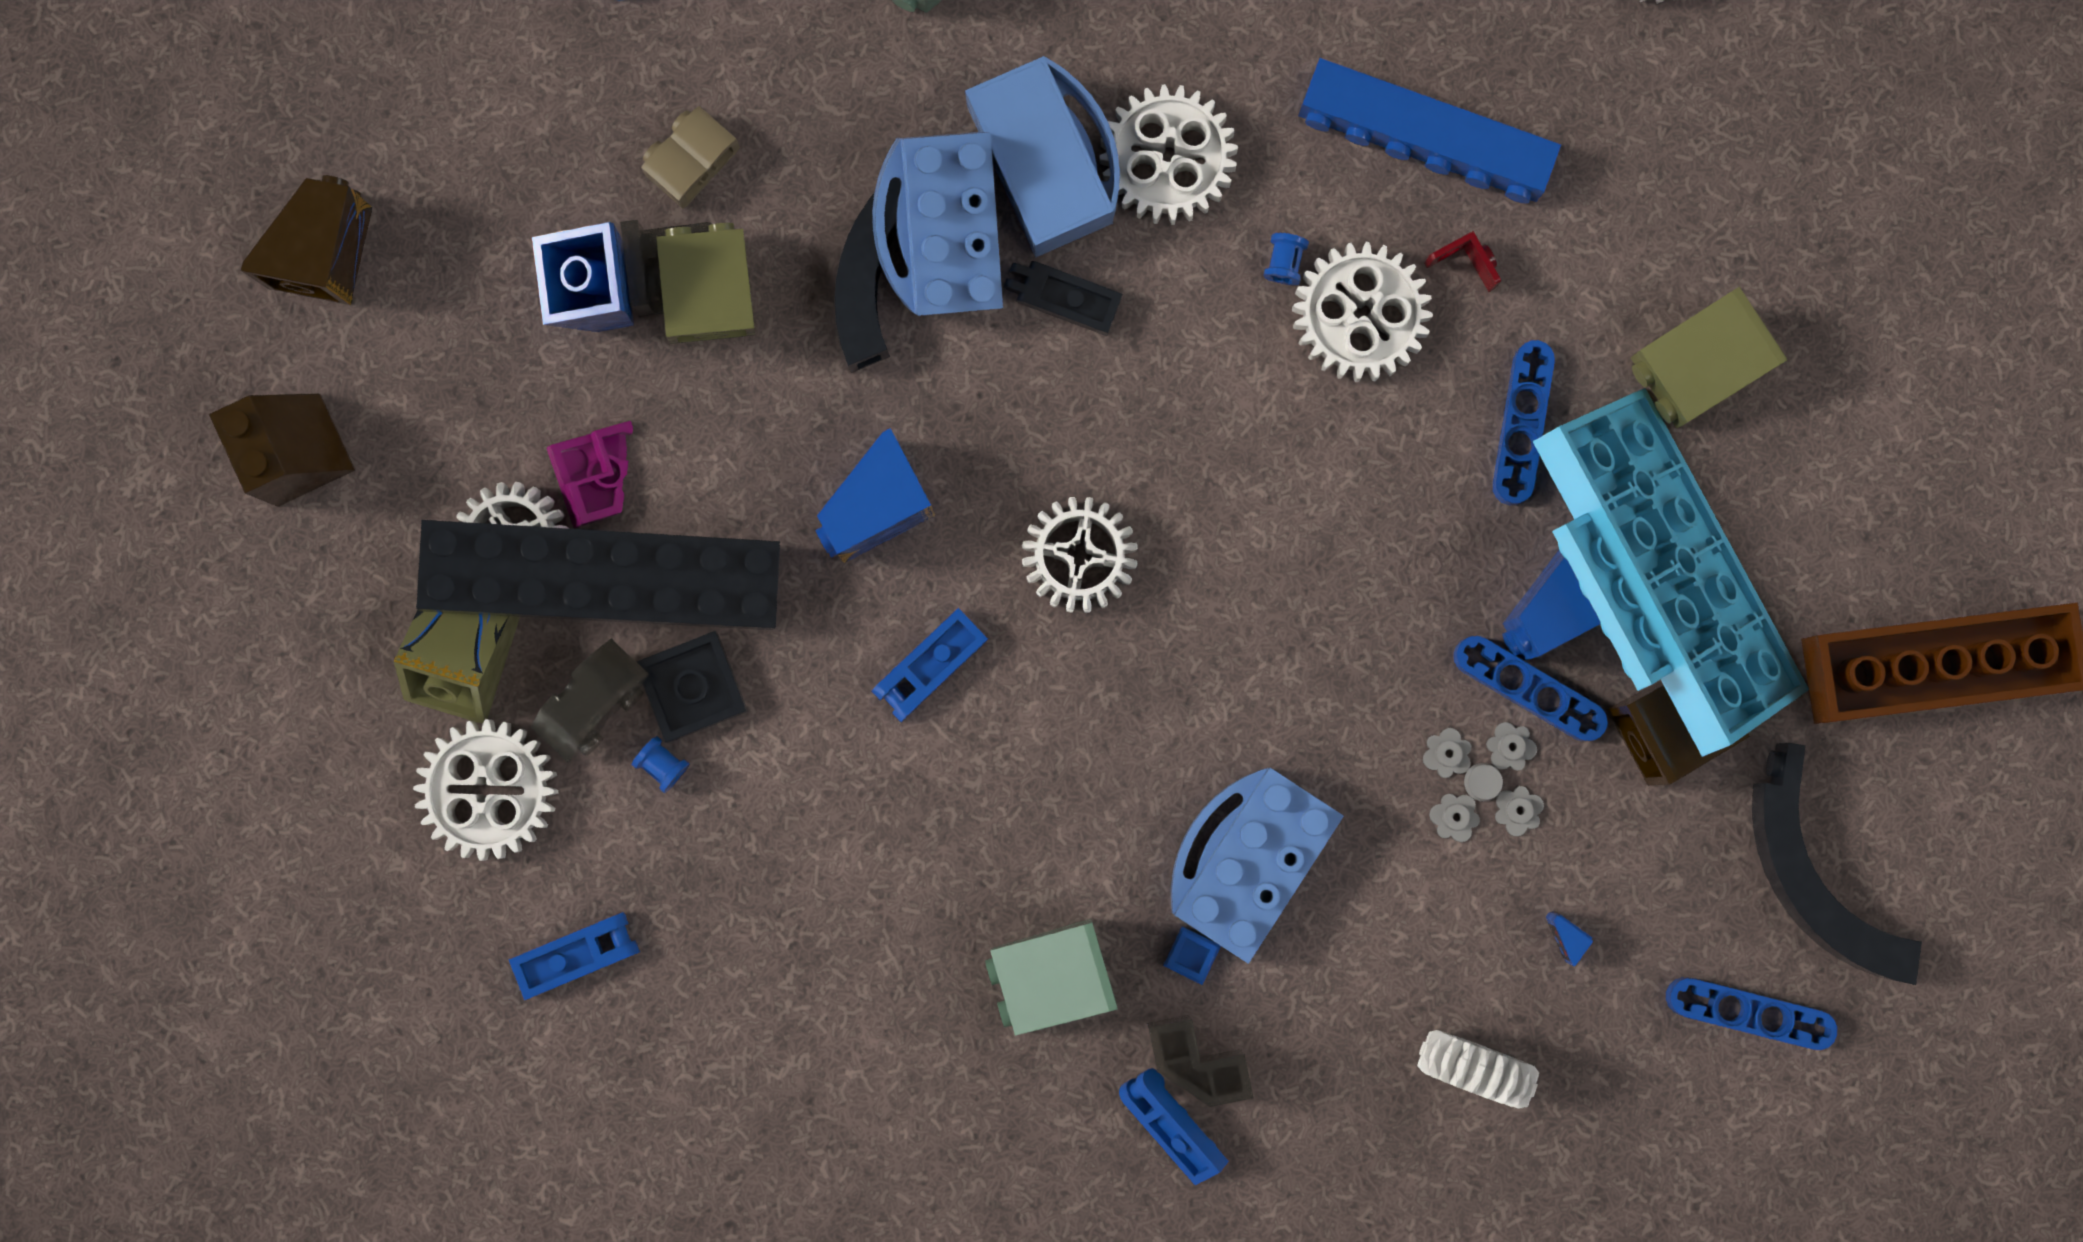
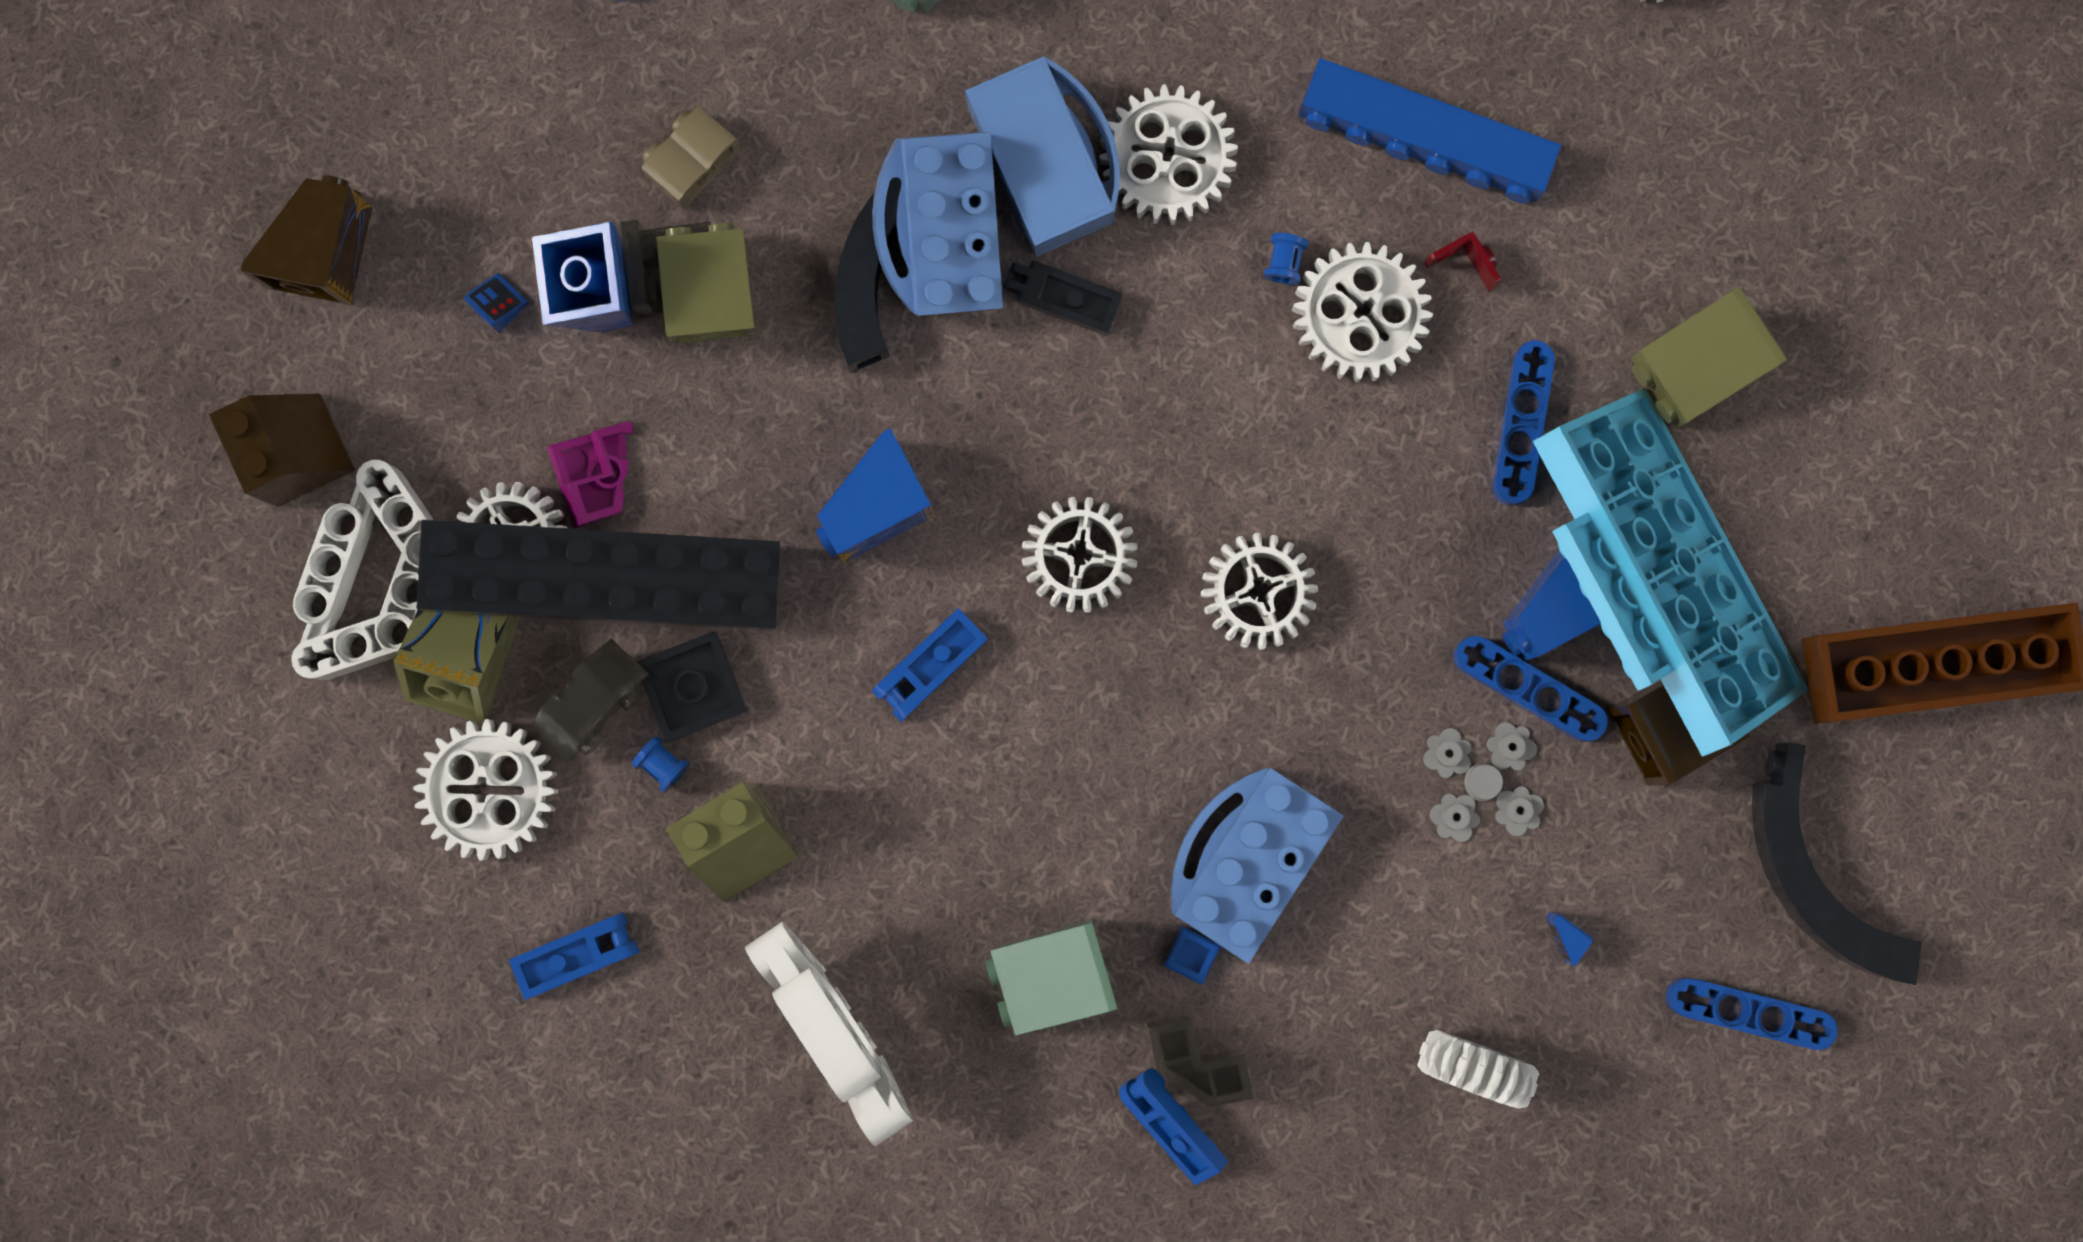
(329, 541): none -> white piece
(496, 301): none -> slope
(732, 841): none -> olive slope
(830, 1033): none -> white piece
(1265, 610): none -> white gear

